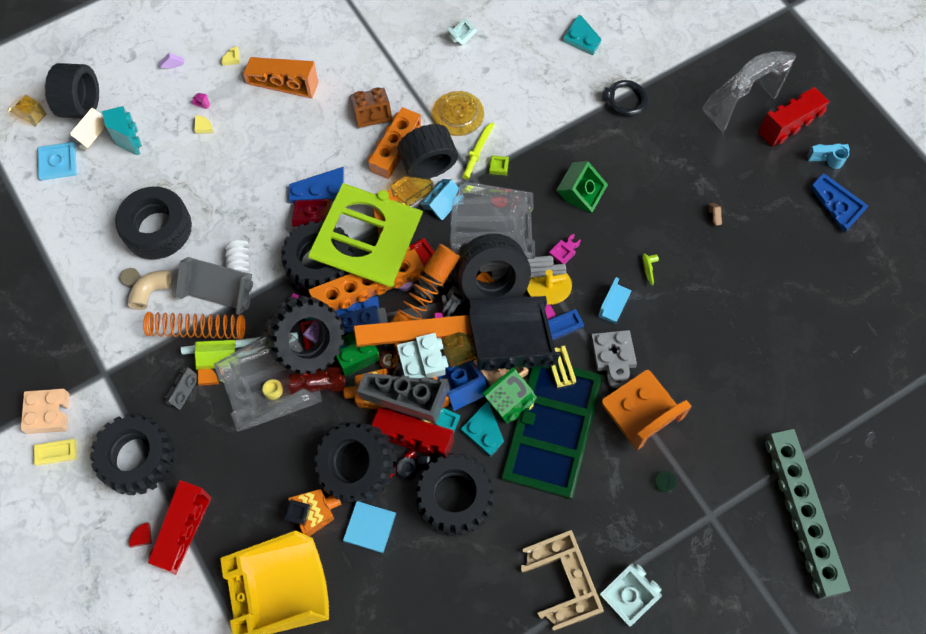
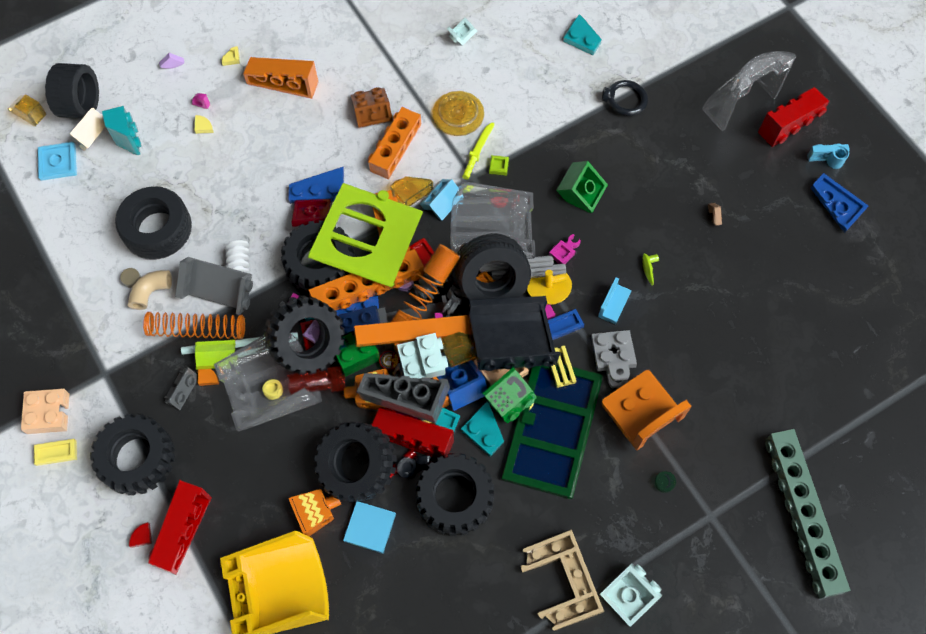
(297, 512): black tile -> none
(427, 151): black tyre -> none

